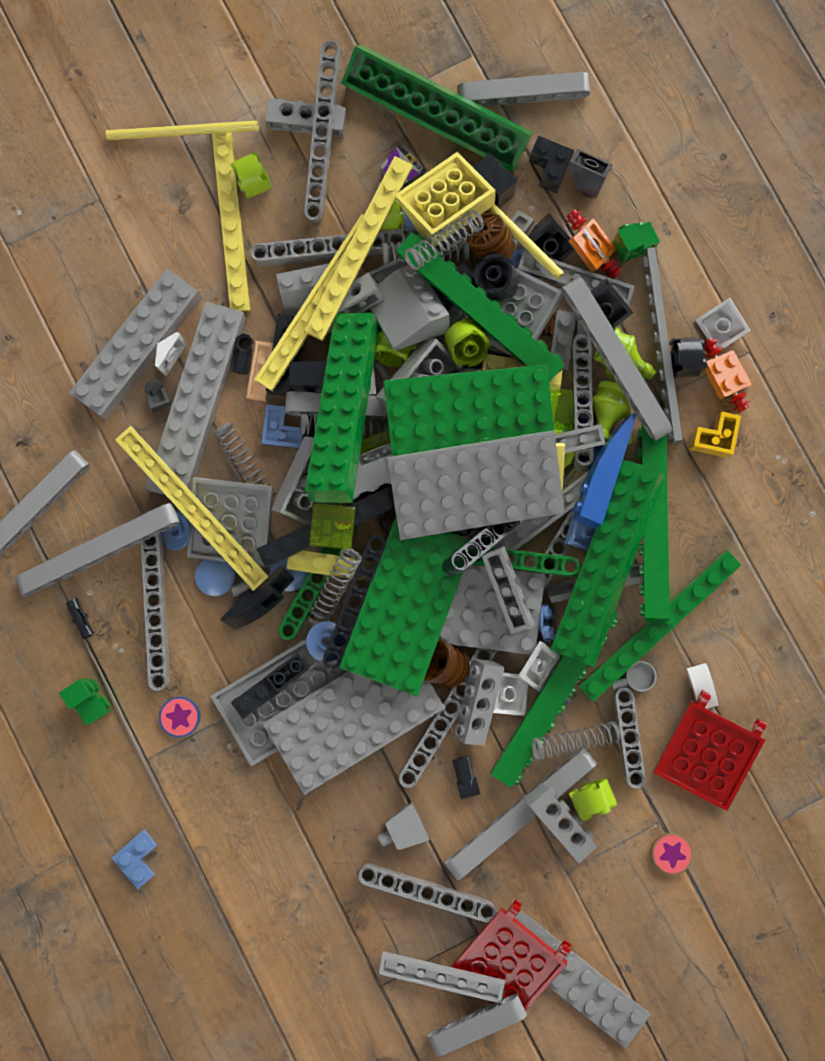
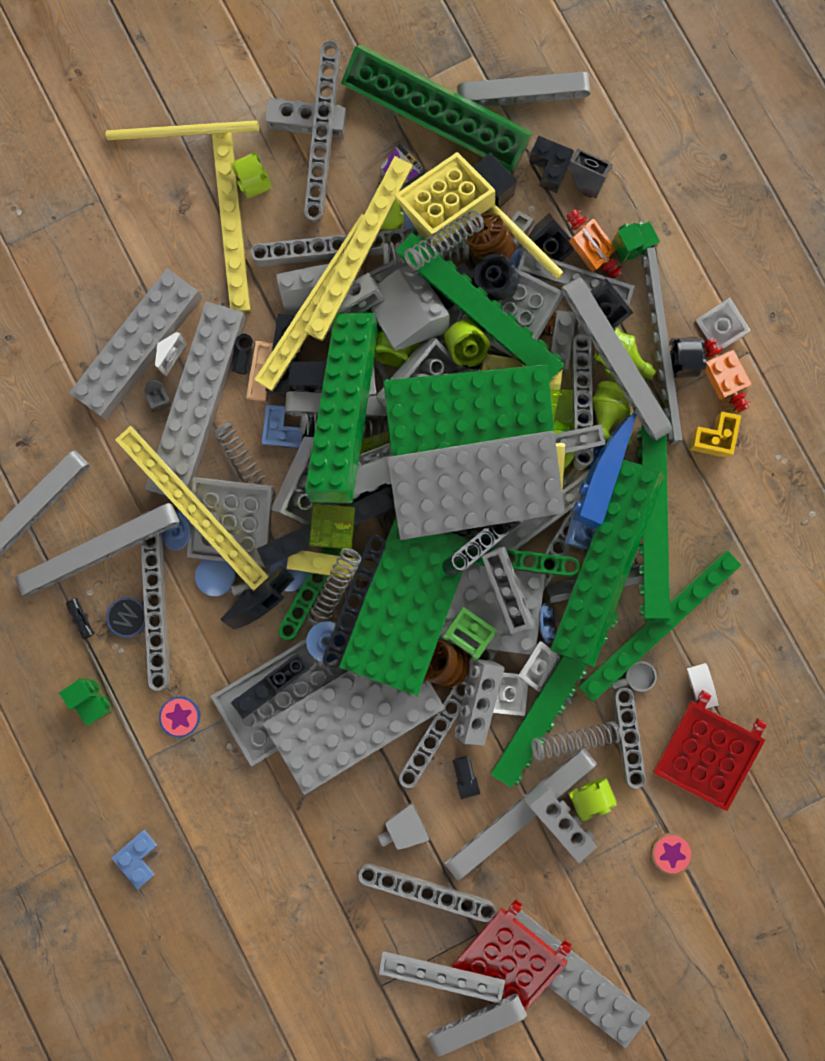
(126, 617): none -> black tile
(474, 628): none -> bright green plate

